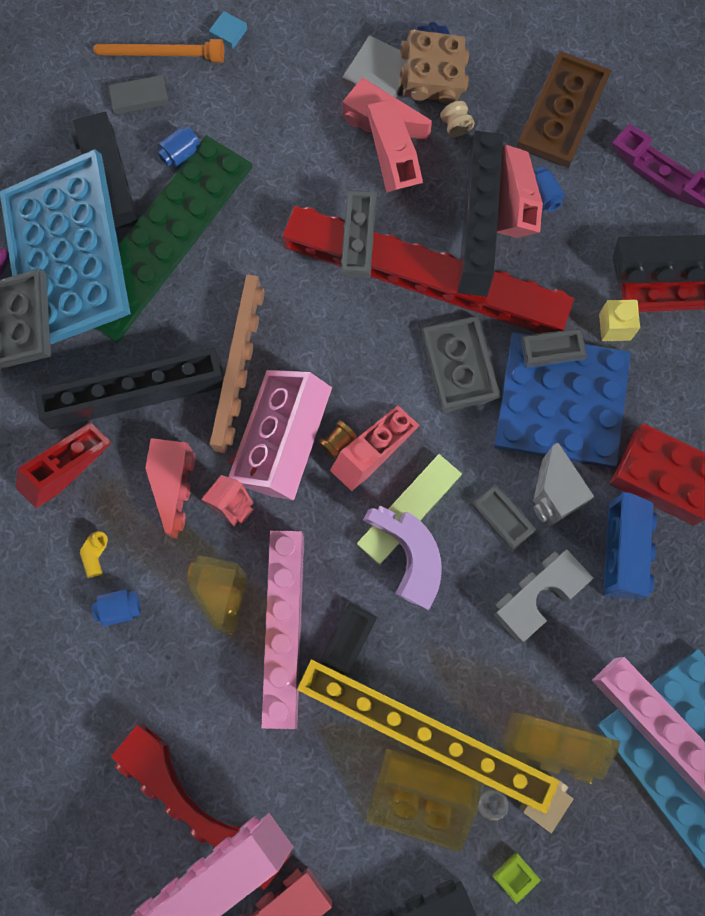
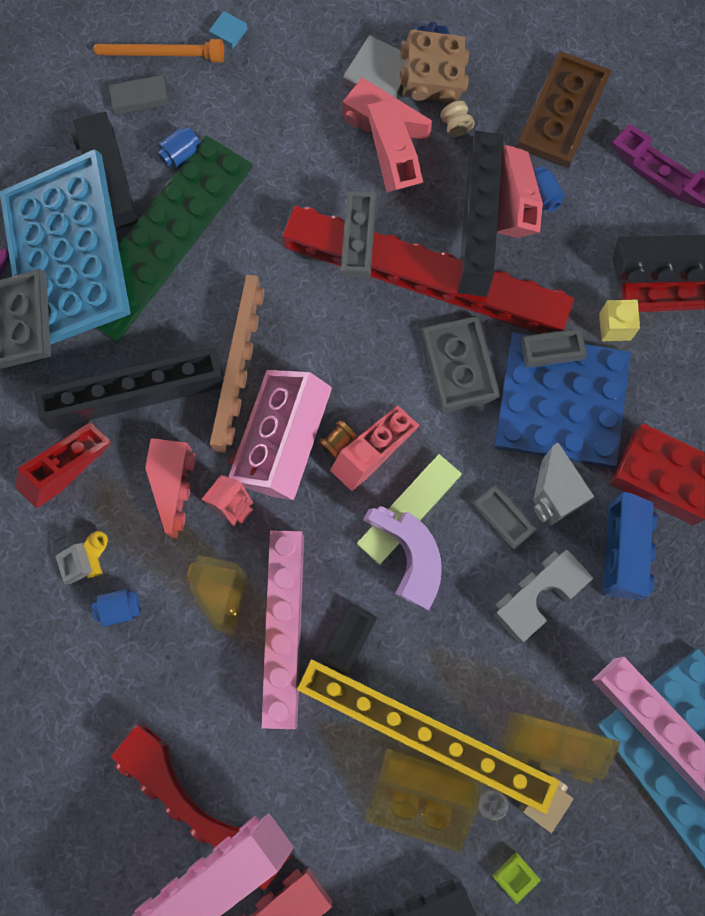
(73, 563): none -> light grey tile

